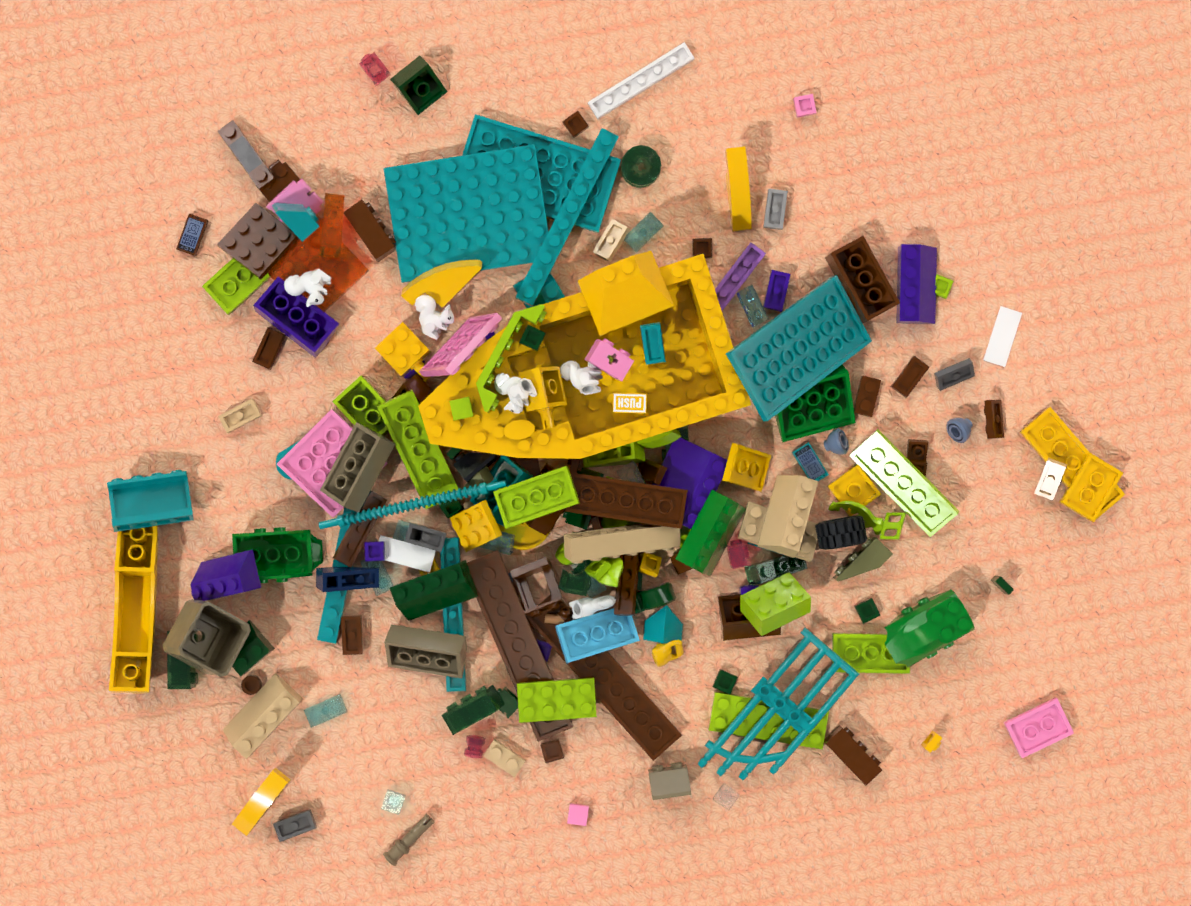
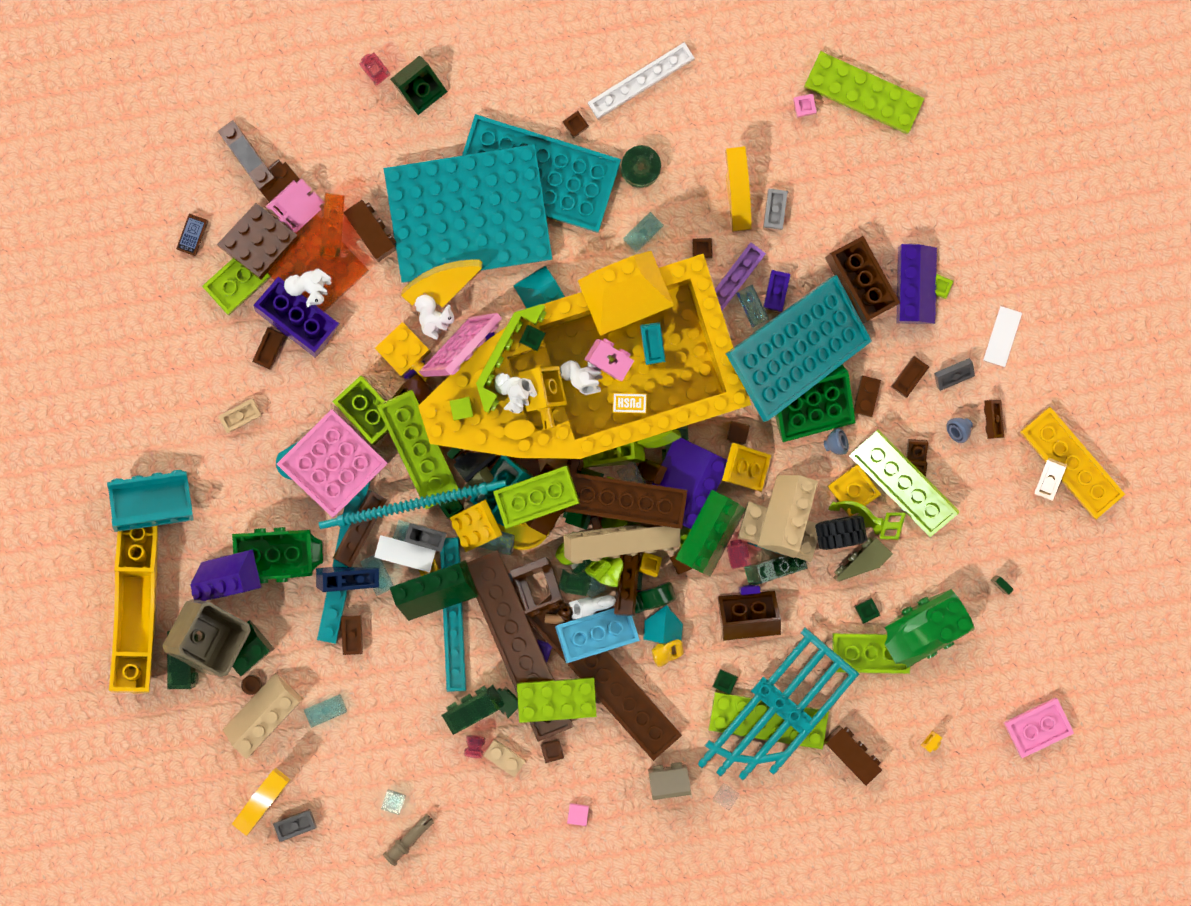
(298, 218): teal slope -> none
(357, 467): dark tan slope -> none
(375, 551): dark purple tile -> none
(426, 651): dark tan slope -> none
(567, 217): teal plate -> none
(611, 240): tan plate -> none
(738, 432): none -> reddish brown tile
(775, 603): lime brick -> none
(810, 462): tile -> none
(864, 92): none -> lime plate
(1091, 487): yellow tile -> none

